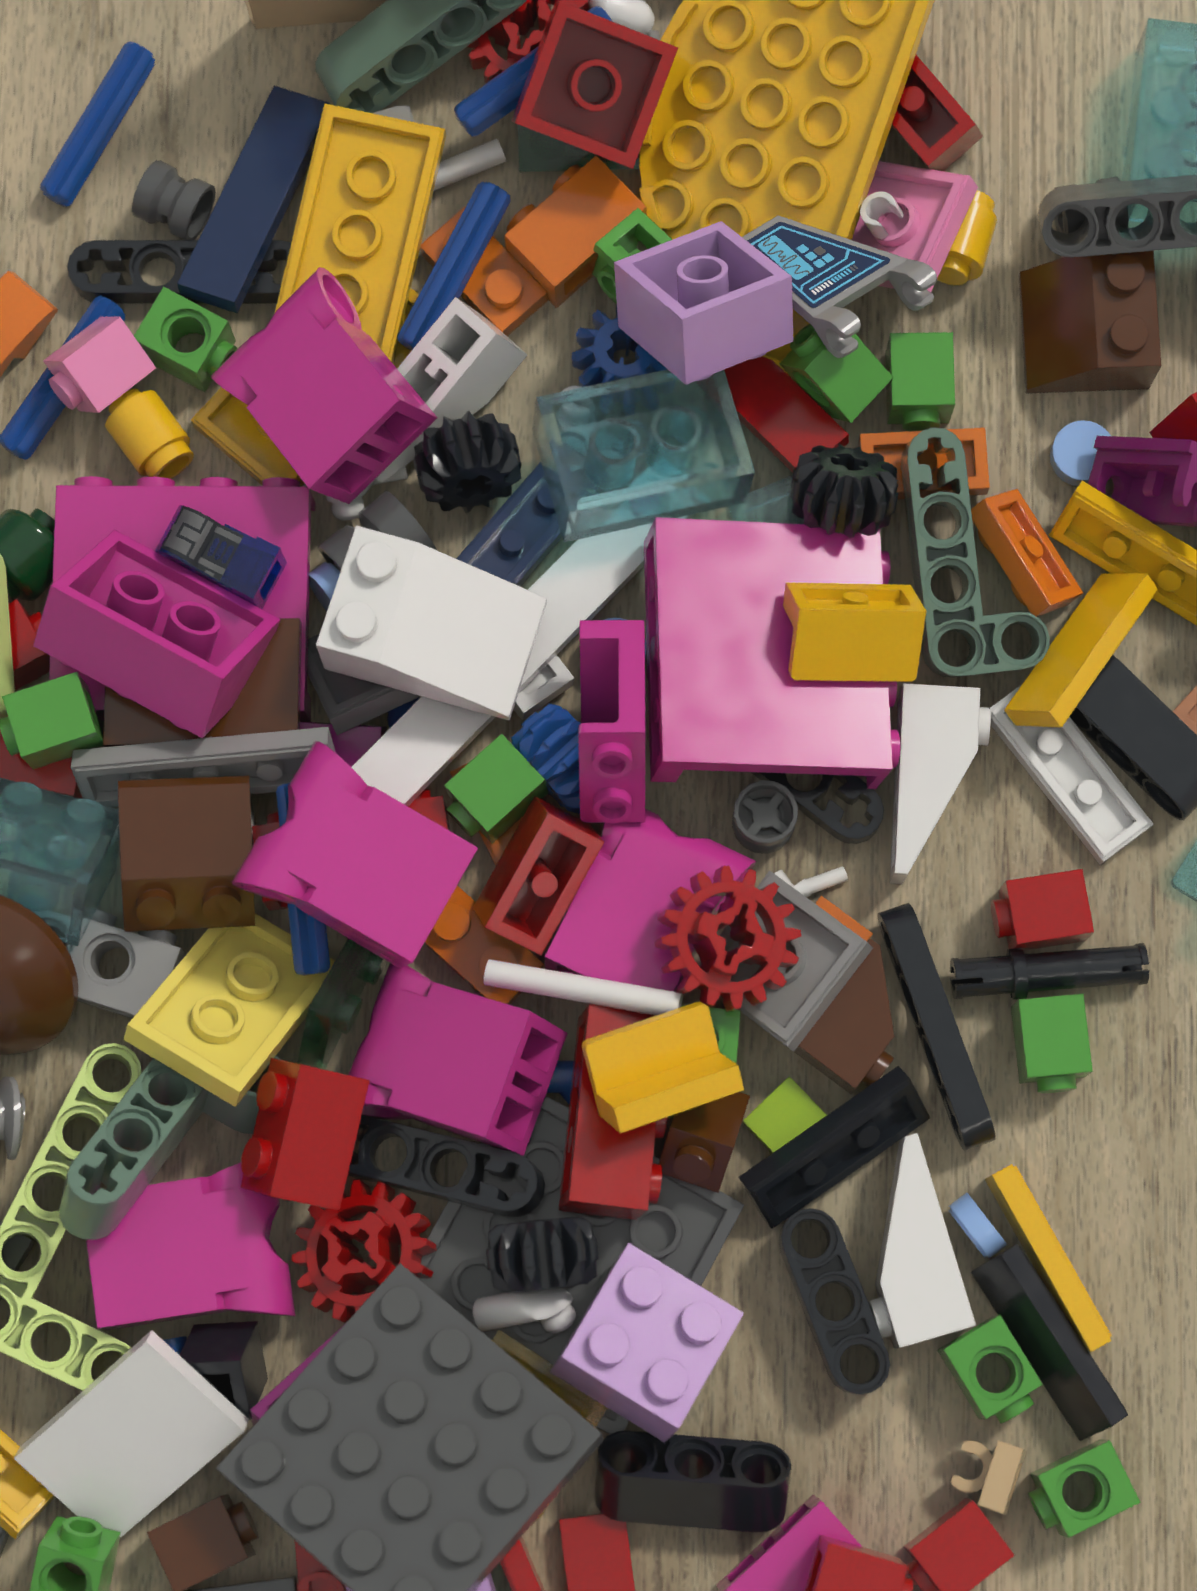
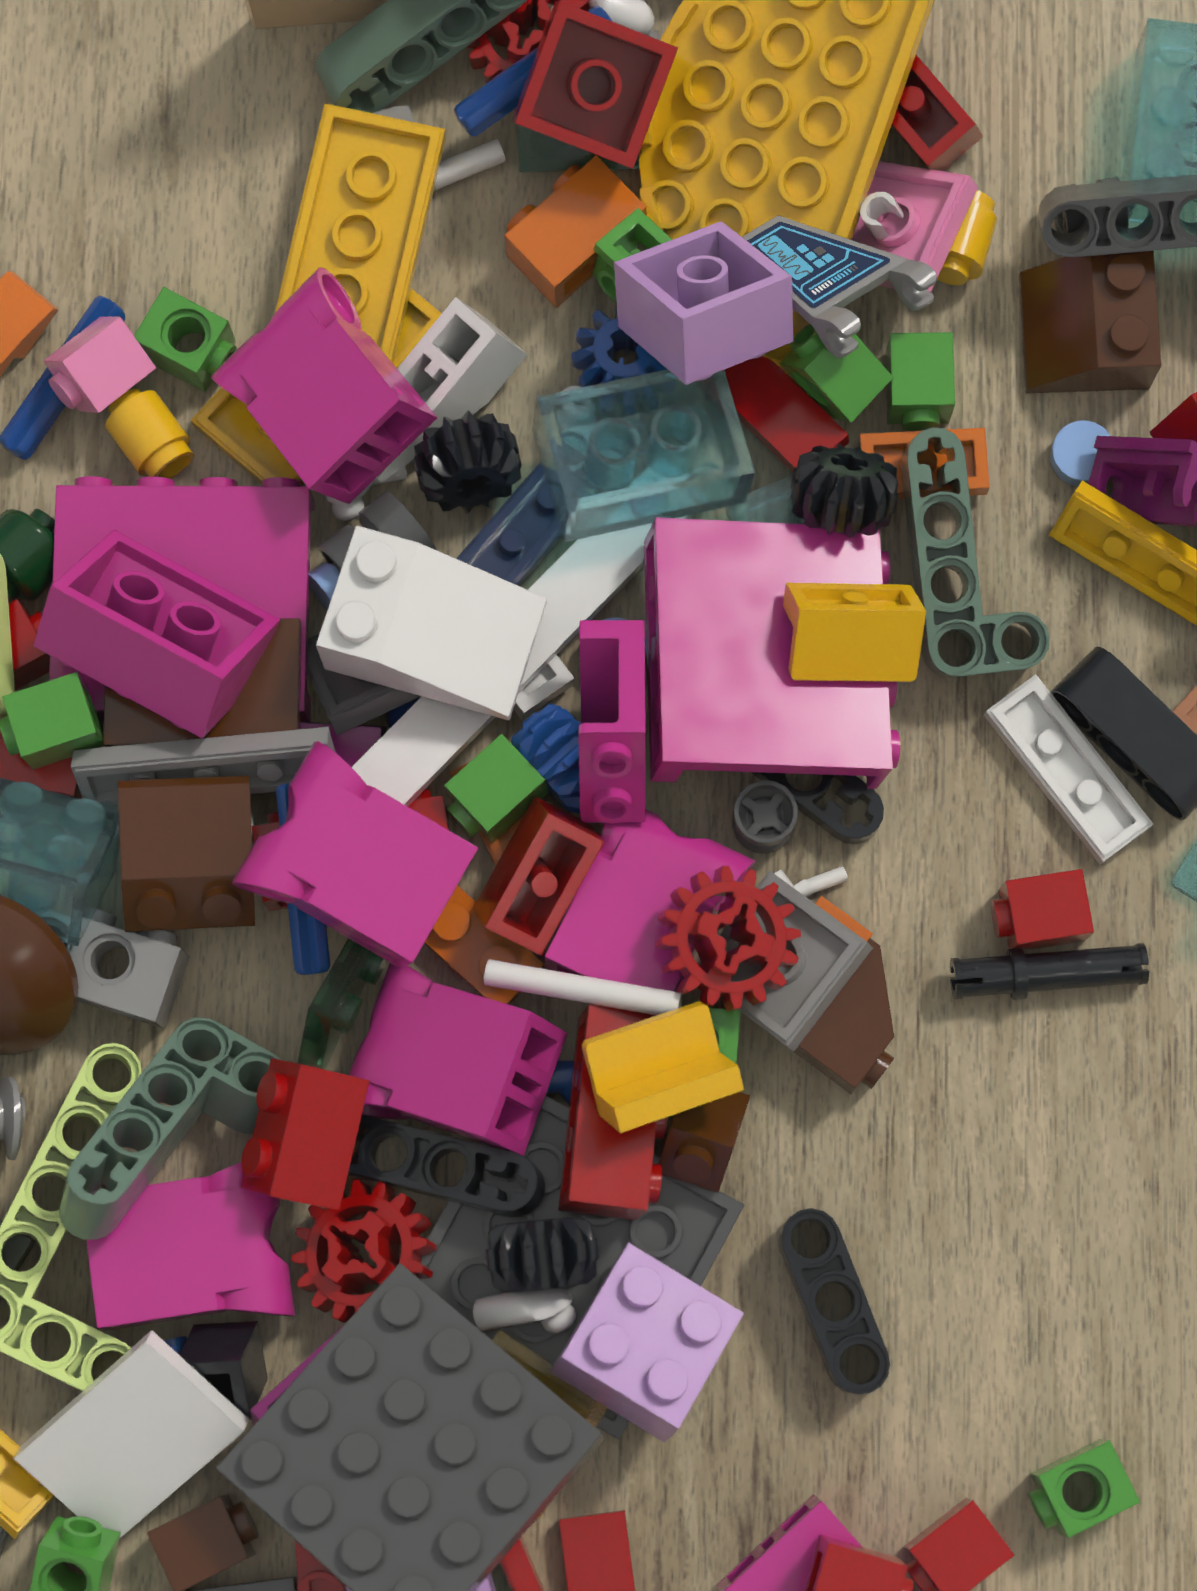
(97, 124): blue axle -> none
(143, 251): black beam -> none
(171, 200): dark grey wheel -> none
(223, 555): leg -> none
(226, 1008): light yellow plate -> none
(253, 201): dark blue tile -> none
(456, 260): blue axle -> none
(498, 285): orange plate -> none
(692, 1481): black beam -> none
(783, 1115): lime tile -> none
(834, 1147): black tile -> none
(917, 1267): white slope -> none
(936, 1026): black beam -> none
(937, 745): white slope -> none
(962, 1359): bright green brick -> none
(976, 1226): light blue tile -> none
(998, 1474): tan tile -> none
(1024, 553): orange plate -> none
(1048, 1256): yellow tile -> none
(1050, 1343): black tile -> none
(1051, 1041): bright green brick -> none
(1081, 650): yellow tile -> none

